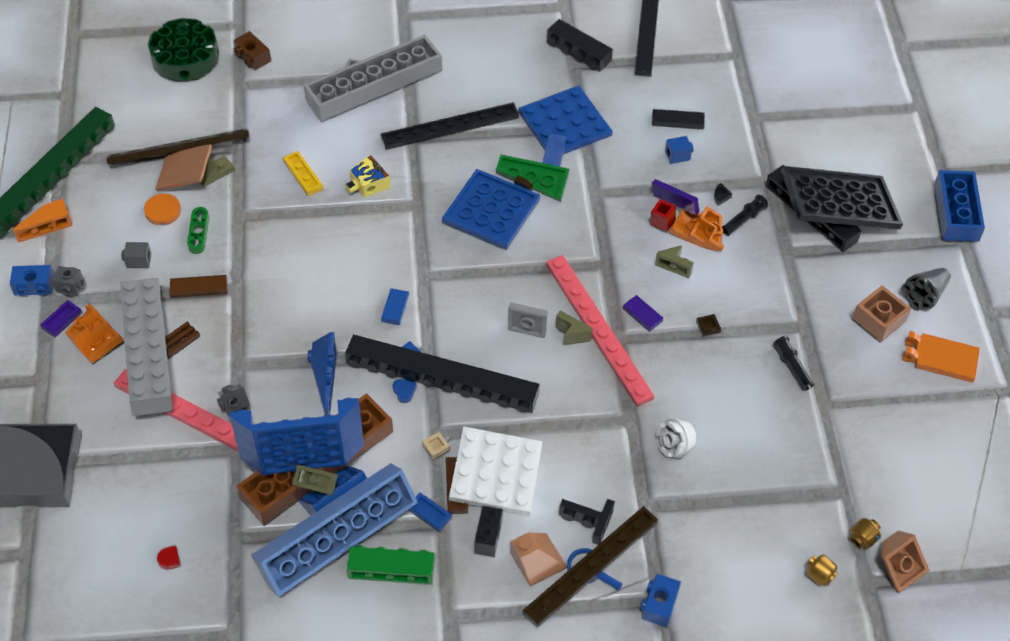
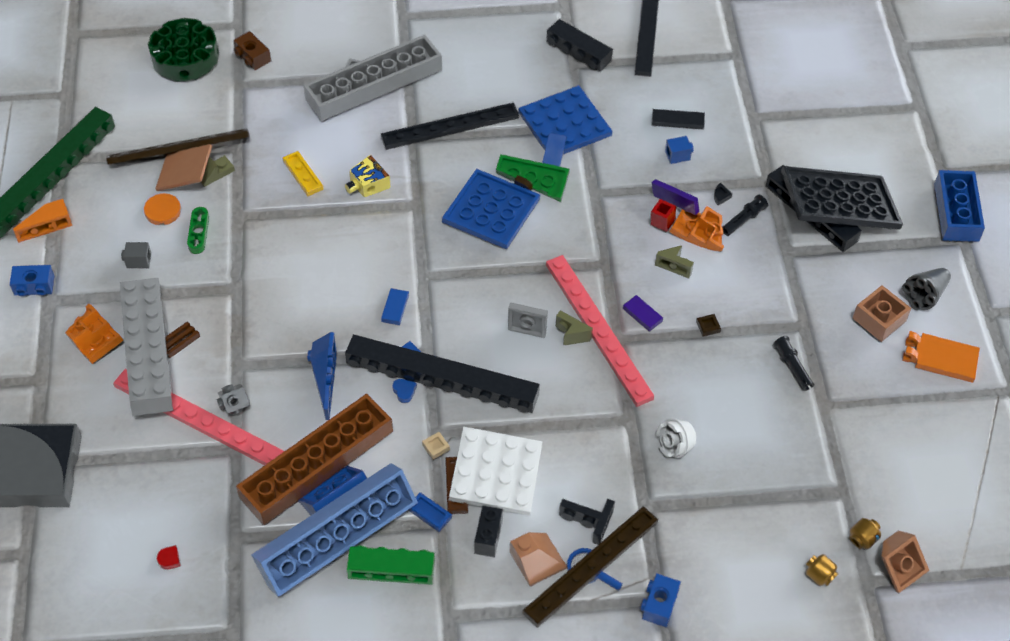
(61, 318): dark purple tile -> none
(68, 280): dark grey brick -> none
(198, 286): reddish brown tile -> none
(303, 442): blue slope -> none
(315, 479): olive slope -> none

